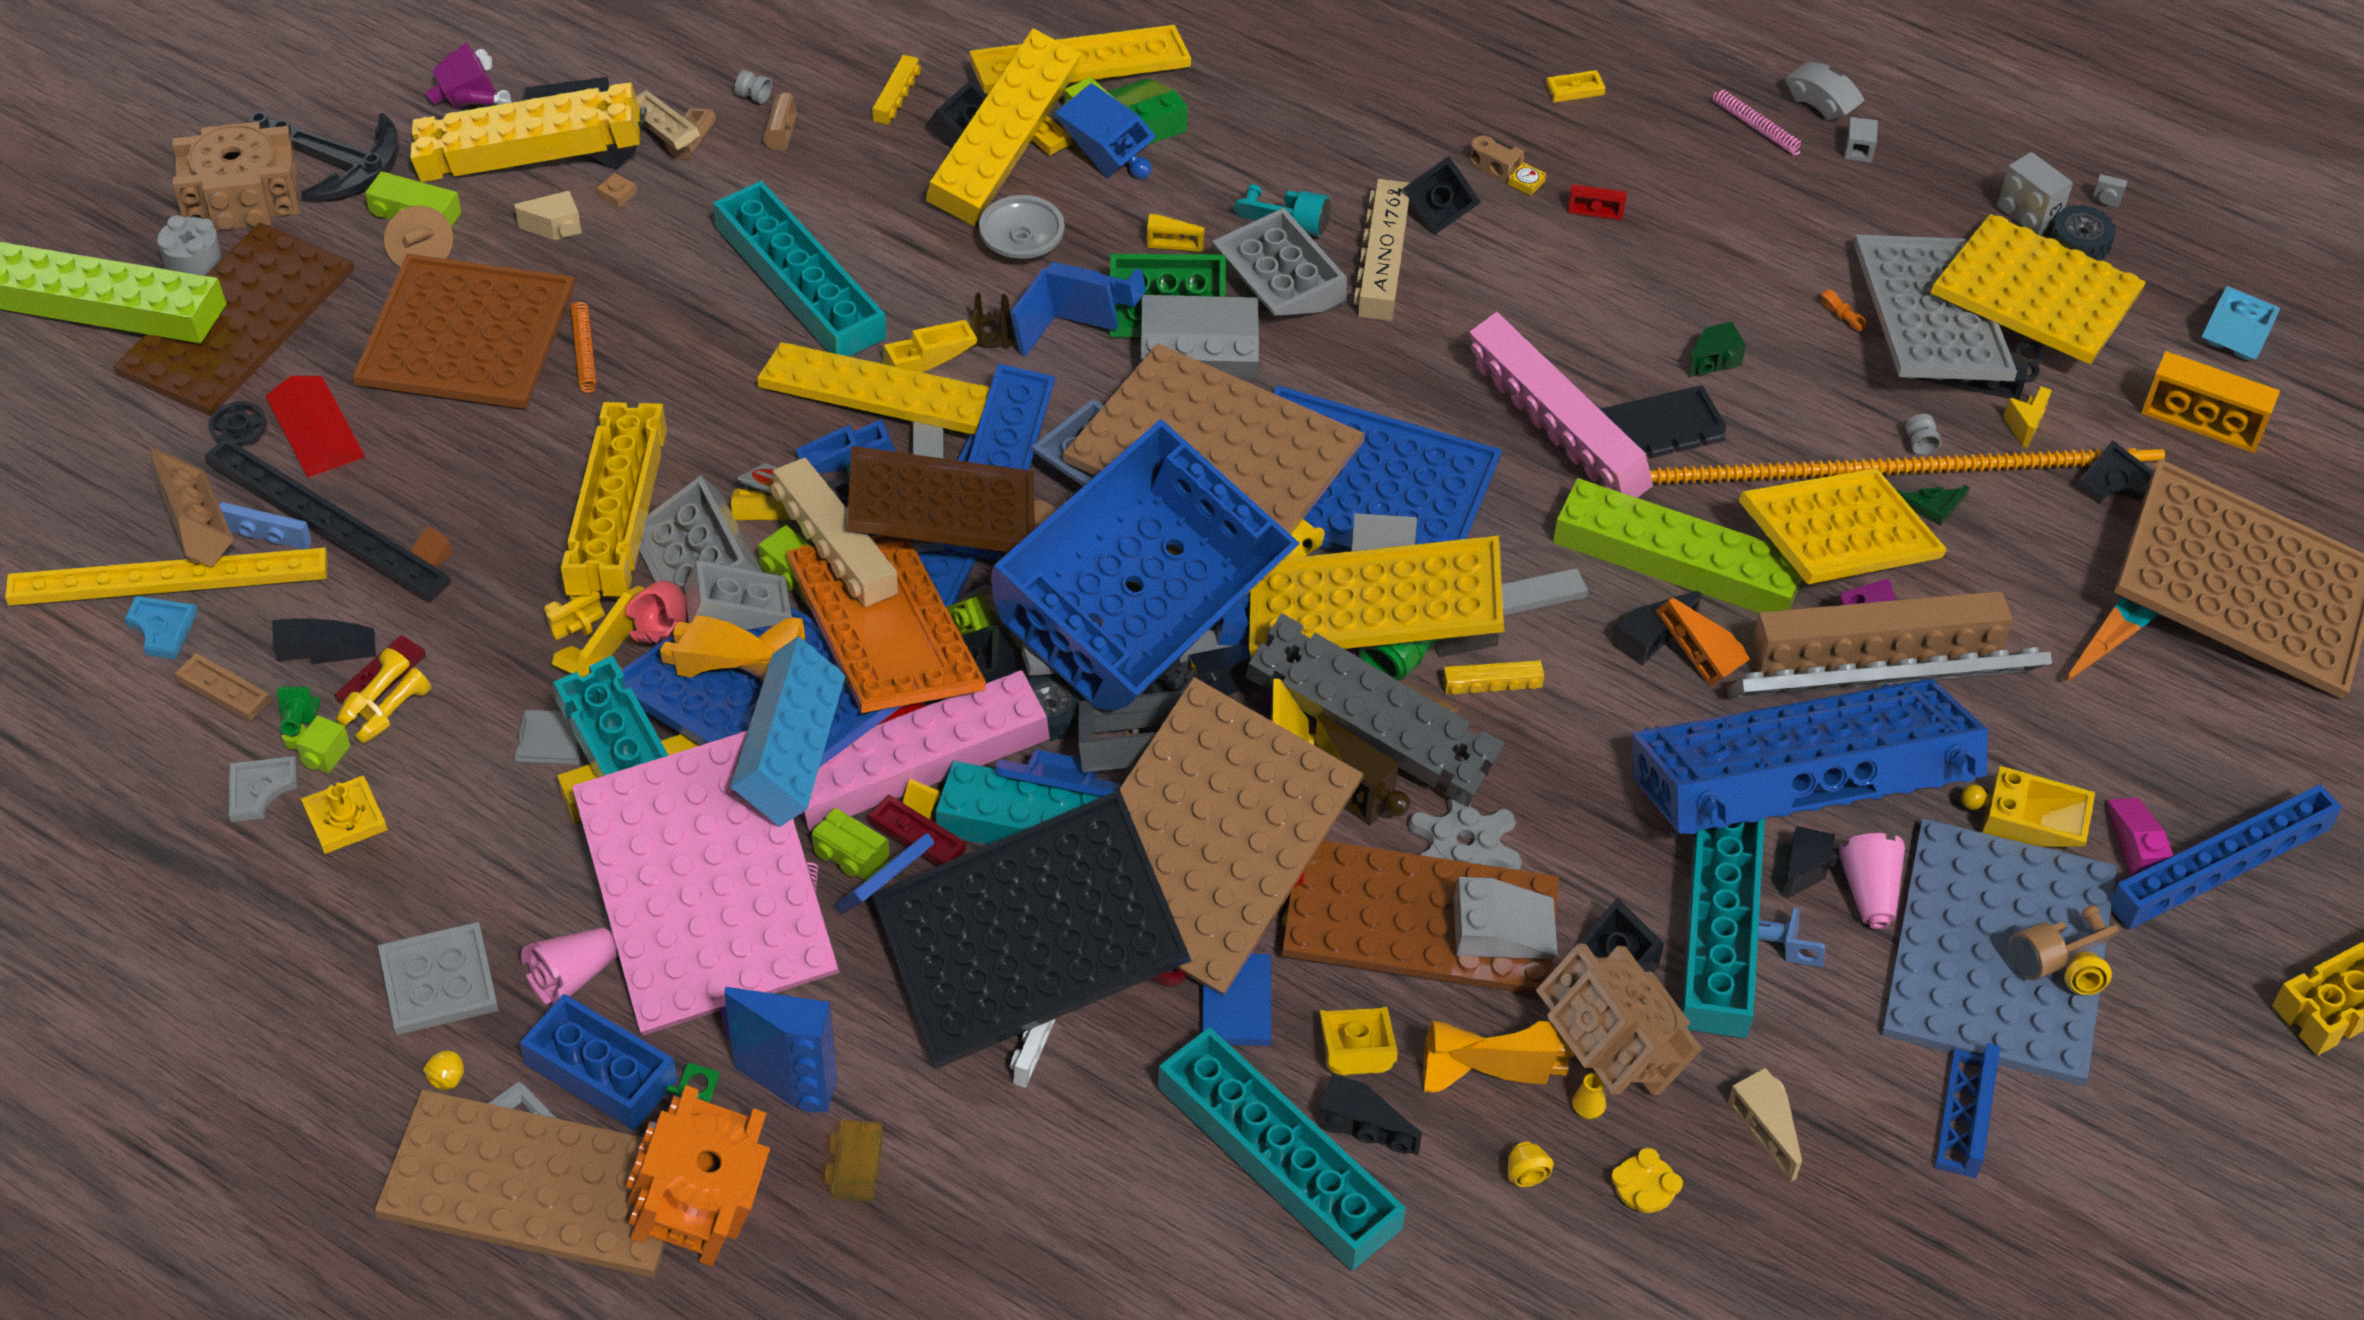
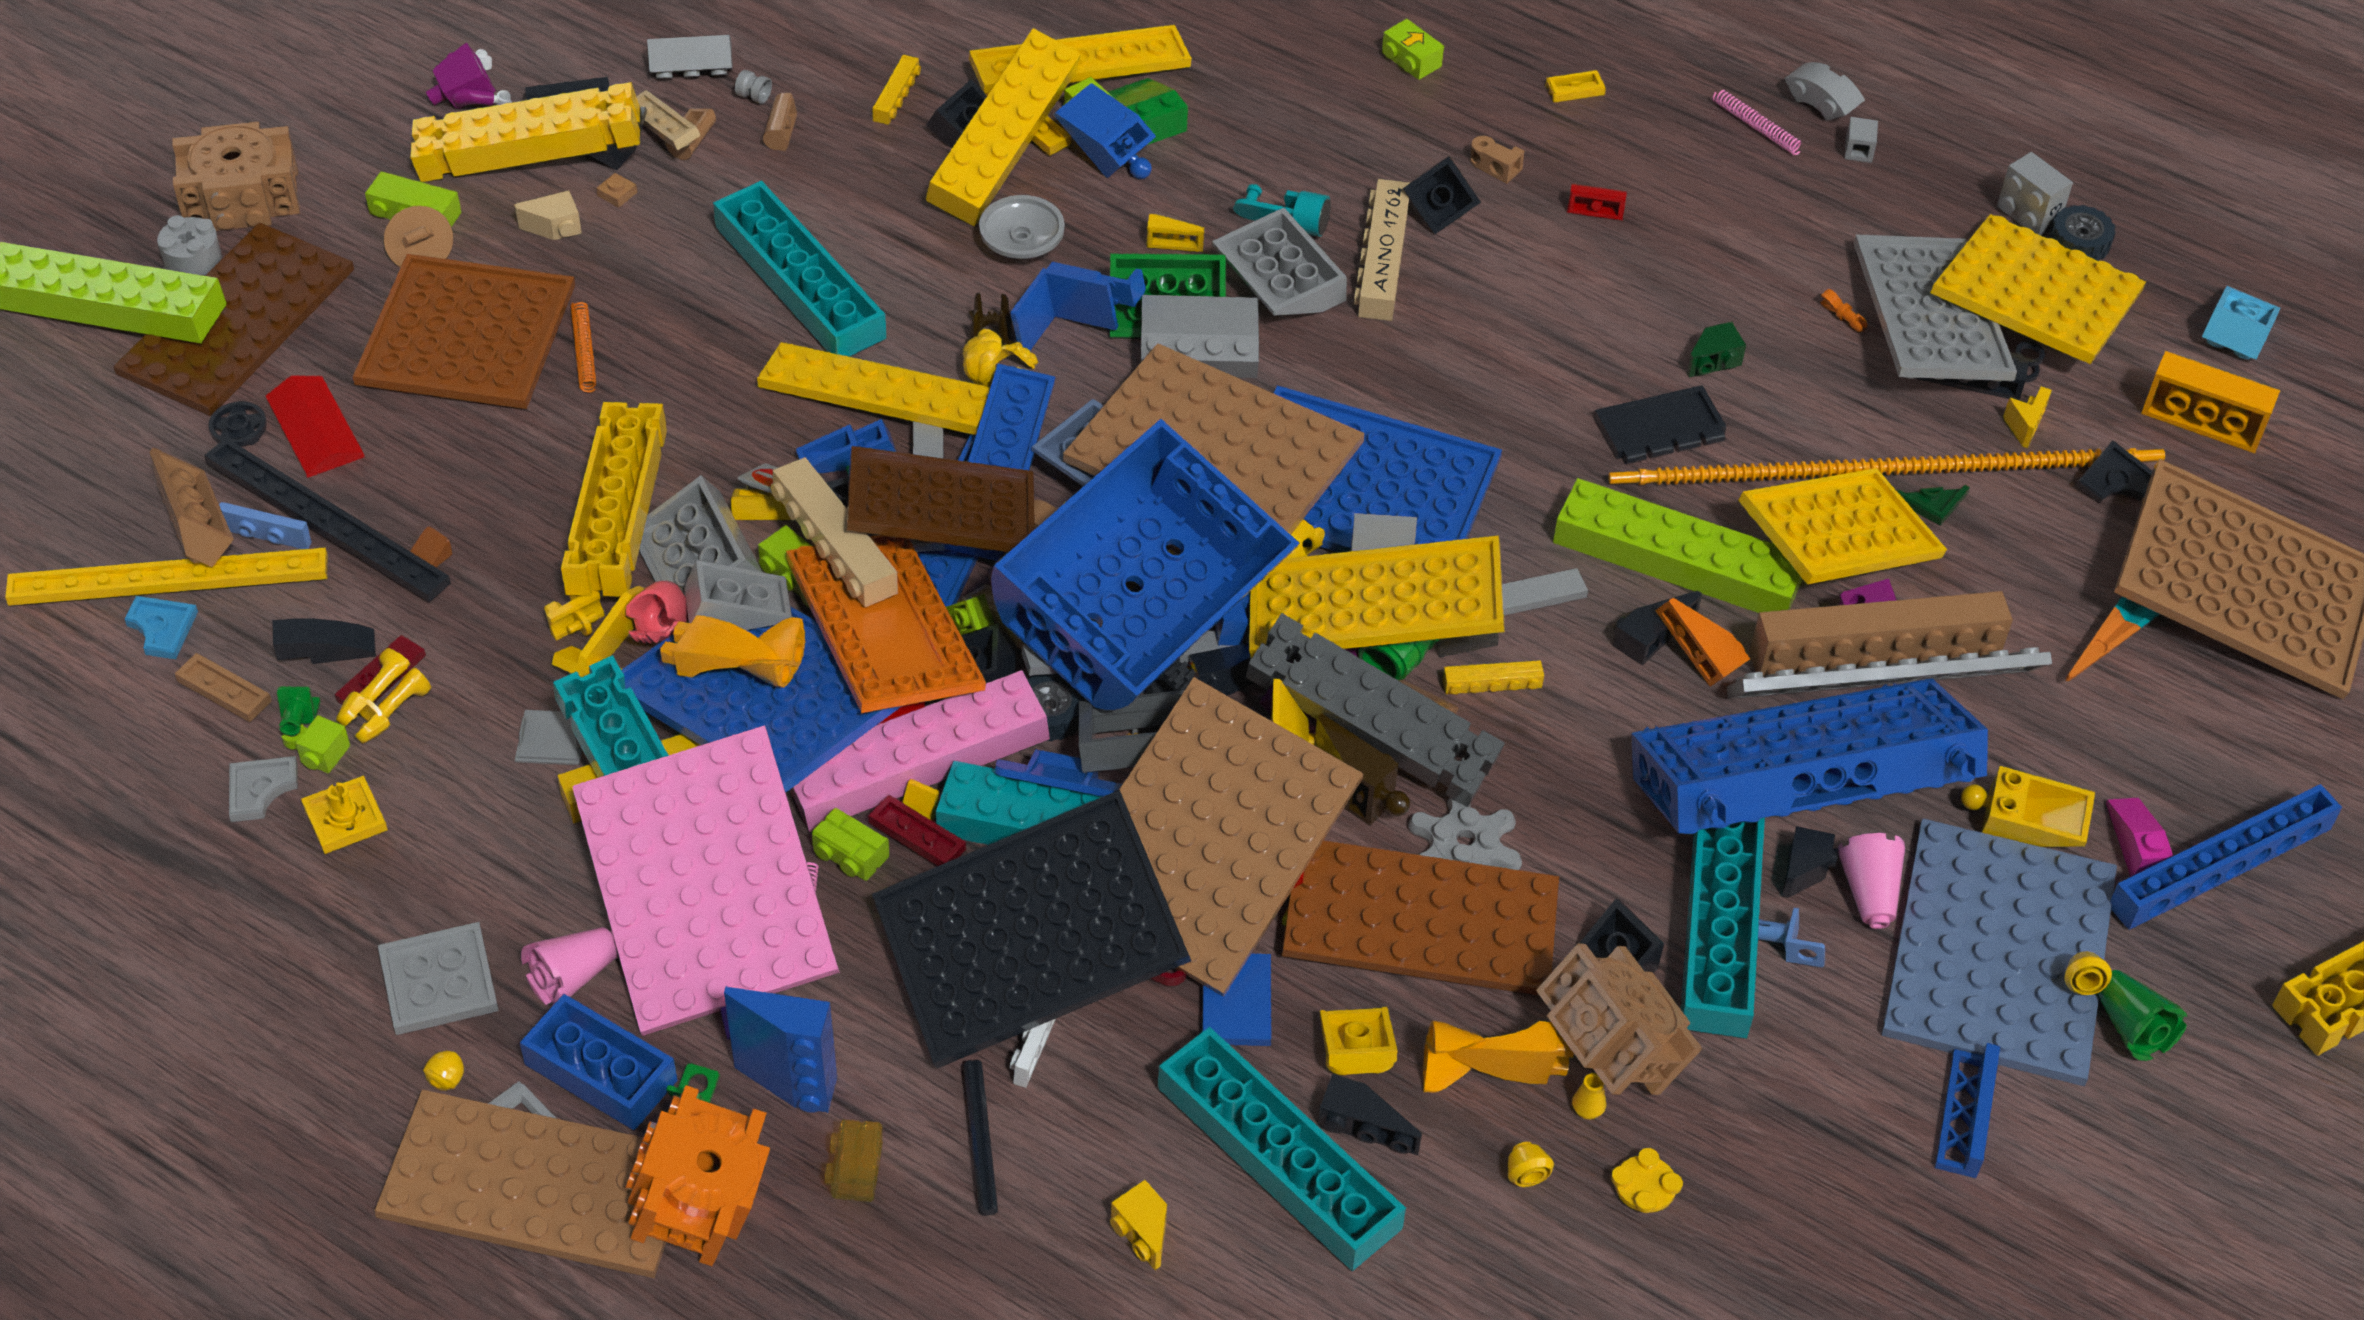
(361, 164): black piece -> none
(690, 55): none -> light grey slope
(788, 732): dark azure brick -> none
(884, 874): blue tile -> none
(930, 346): yellow slope -> none
(980, 1138): none -> black axle
(986, 351): none -> yellow hair
(1142, 1220): none -> yellow slope
(1412, 49): none -> lime brick
(1503, 920): light grey slope -> none
(1527, 179): yellow tile -> none
(1559, 408): bright pink brick -> none
(1766, 1113): tan slope -> none
(1923, 434): light grey wheel -> none
(2042, 950): medium nougat piece -> none
(2109, 190): light grey plate -> none
(2142, 1016): none -> green cone

